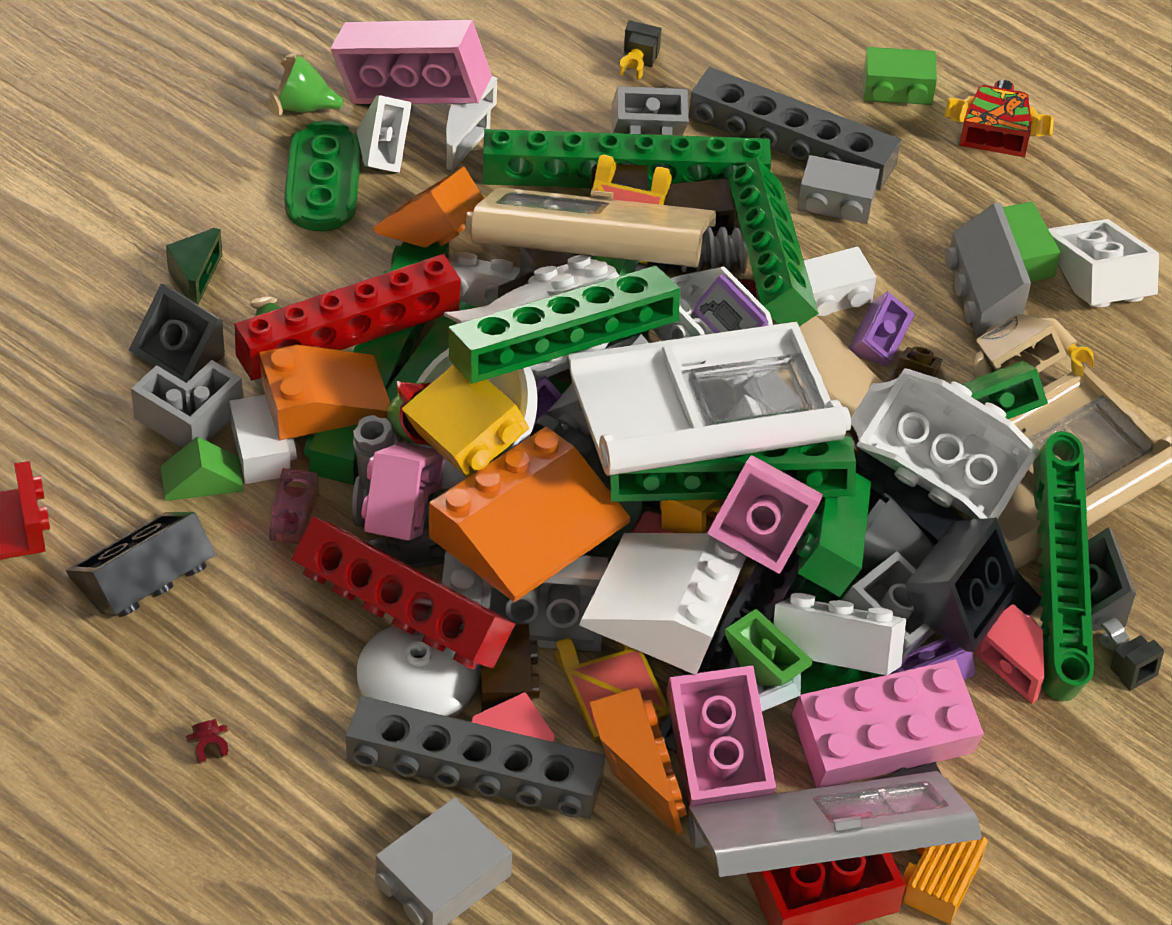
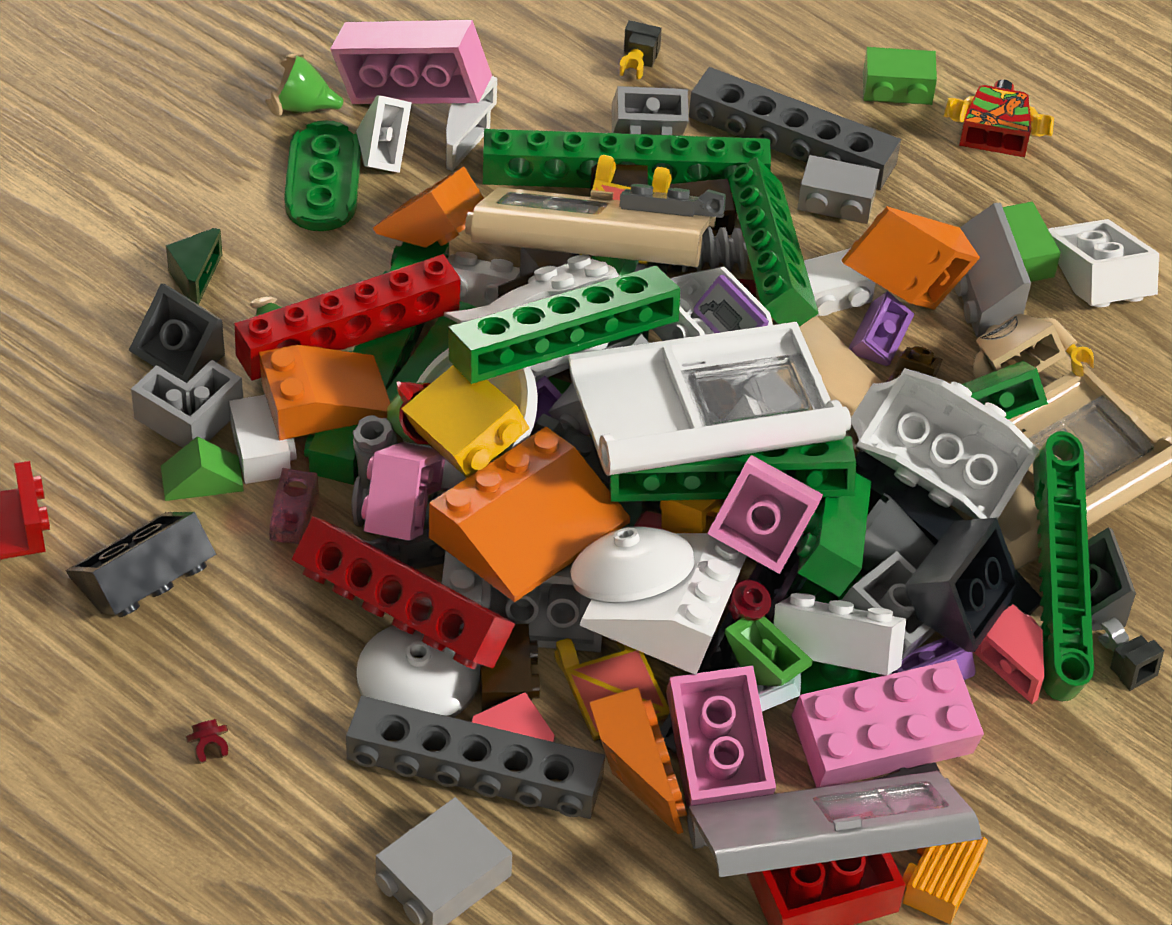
(632, 564): none -> white dish
(675, 201): none -> dark grey hinge
(749, 601): none -> dark red plate
(912, 256): none -> orange slope

